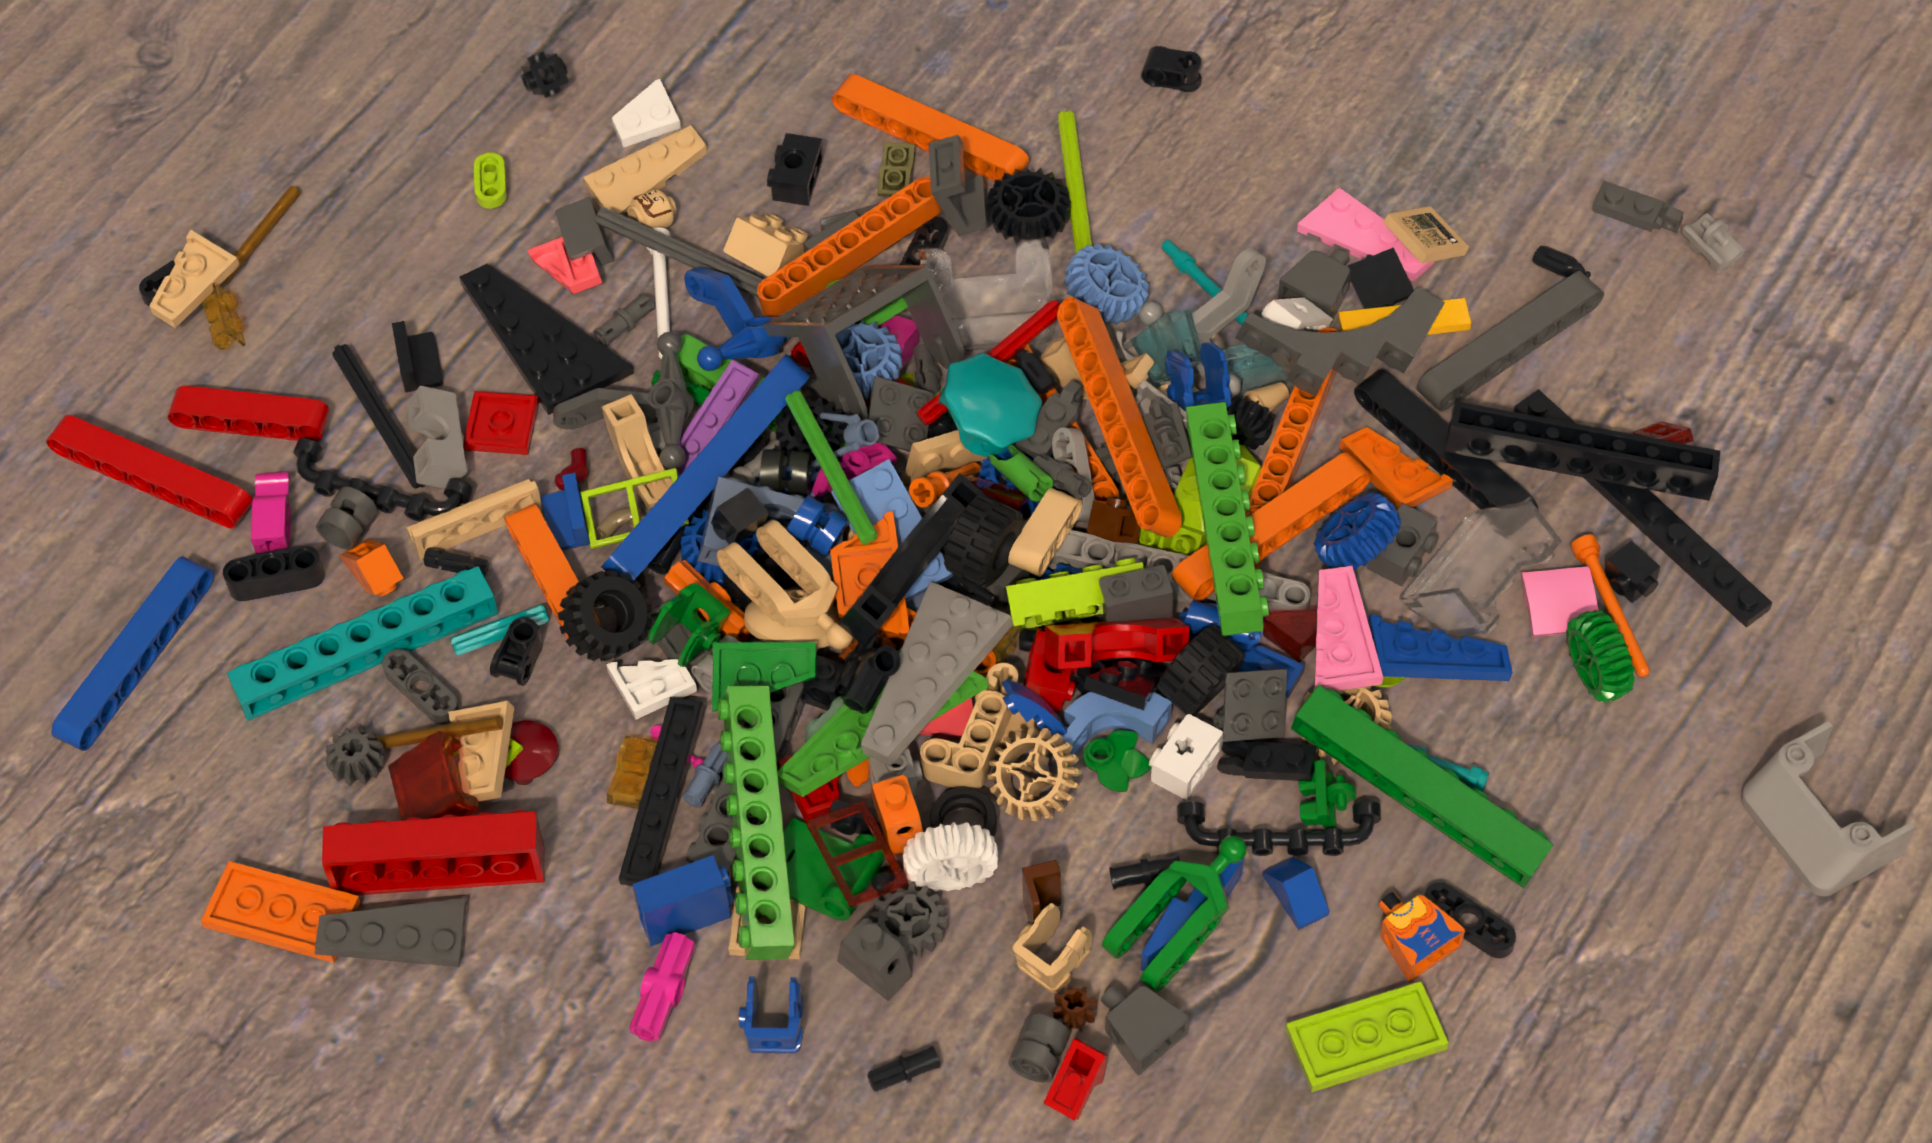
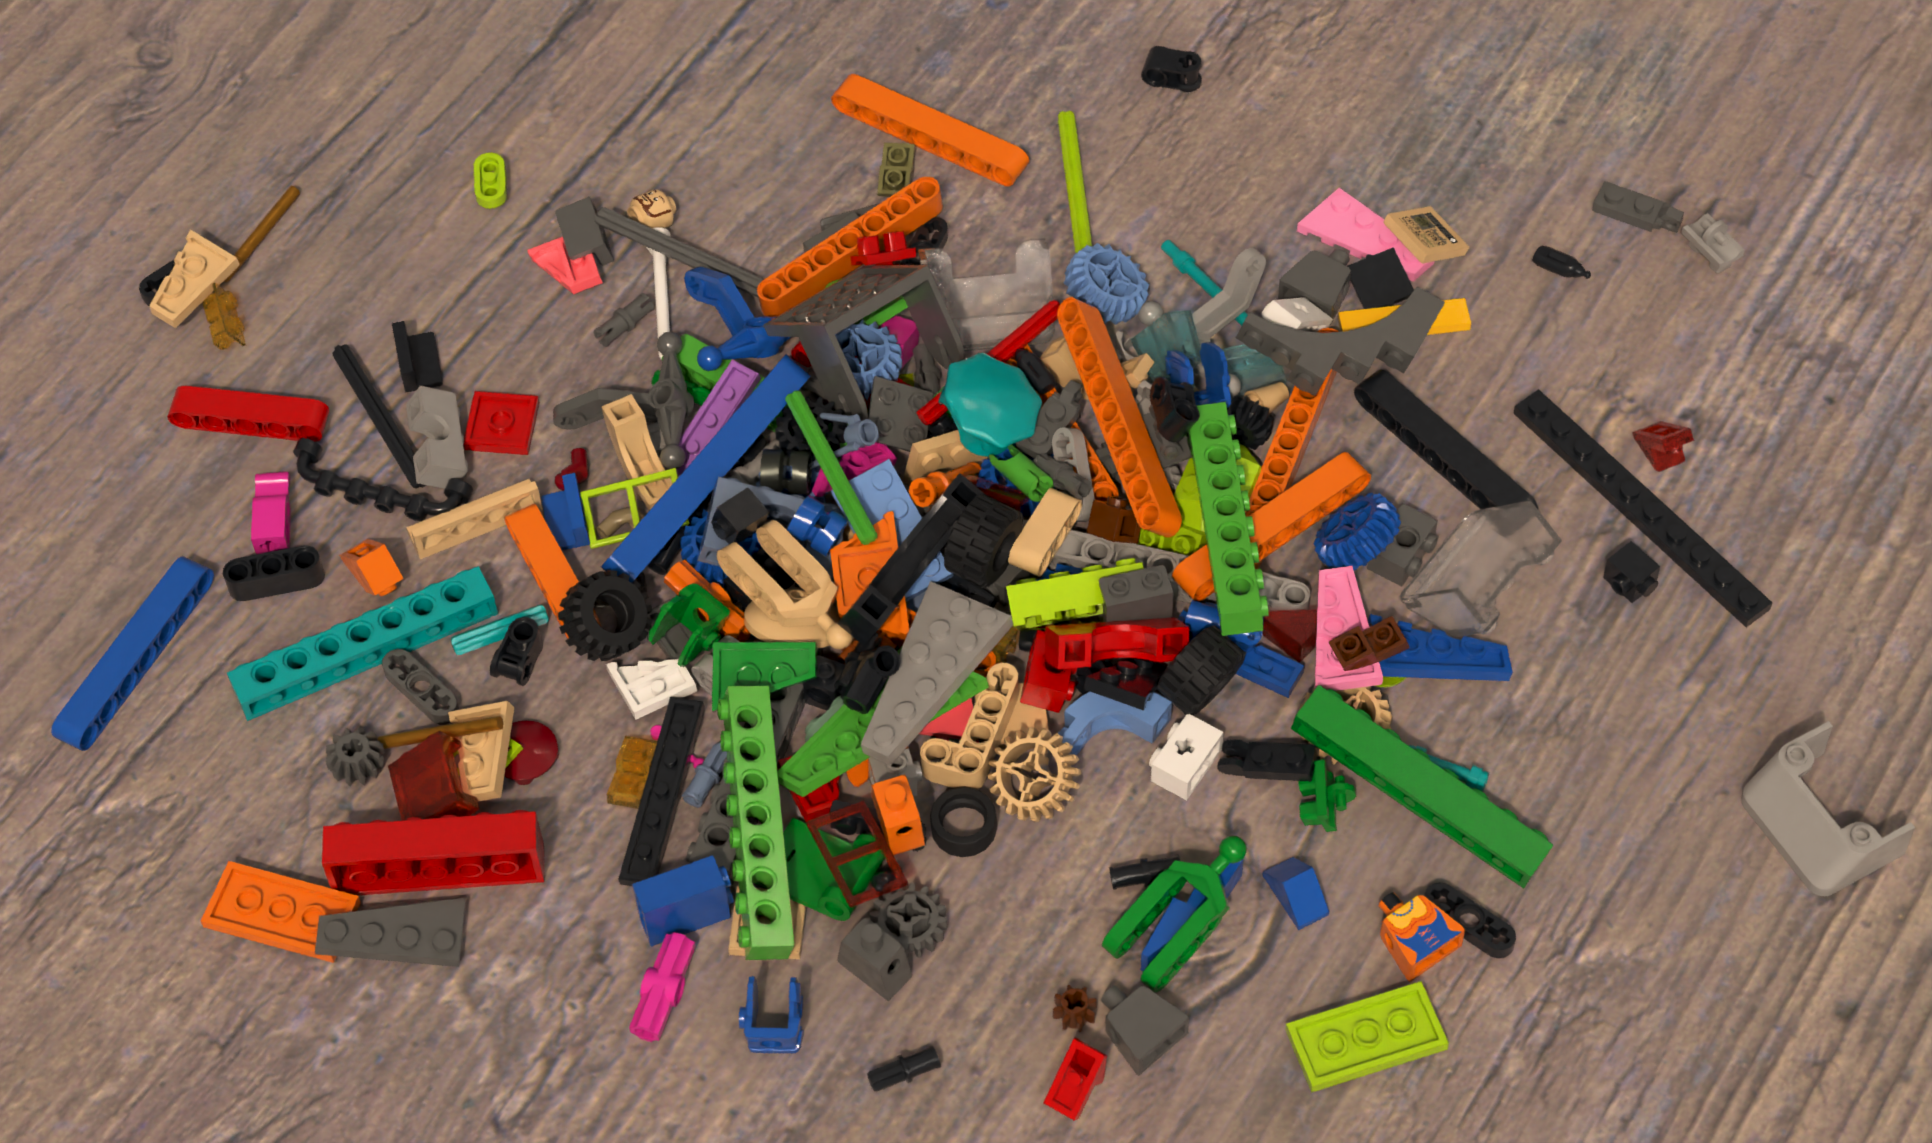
(149, 471): red beam -> none
(345, 519): dark grey wheel -> none
(453, 561): black axle -> none
(543, 345): black wing -> none
(554, 70): black brick -> none
(645, 169): tan wing -> none
(646, 116): white wing -> none
(764, 242): tan slope -> none
(796, 169): black brick -> none
(870, 253): none -> red hips
(950, 857): white gear -> none
(958, 197): dark grey panel -> none
(1026, 196): black gear -> none
(1031, 706): blue slope -> none
(1039, 1048): dark grey wheel -> none
(1041, 887): reddish brown panel -> none
(1057, 975): tan piece -> none
(1121, 760): green plate -> none
(1173, 408): none -> black piece
(1253, 705): dark grey hinge -> none
(1297, 840): black bar -> none
(1366, 647): none -> reddish brown slope
(1393, 472): orange wing -> none
(1510, 341): dark grey beam -> none
(1557, 598): bright pink slope -> none
(1583, 451): black brick -> none
(1587, 551): orange piece -> none
(1600, 655): green gear -> none

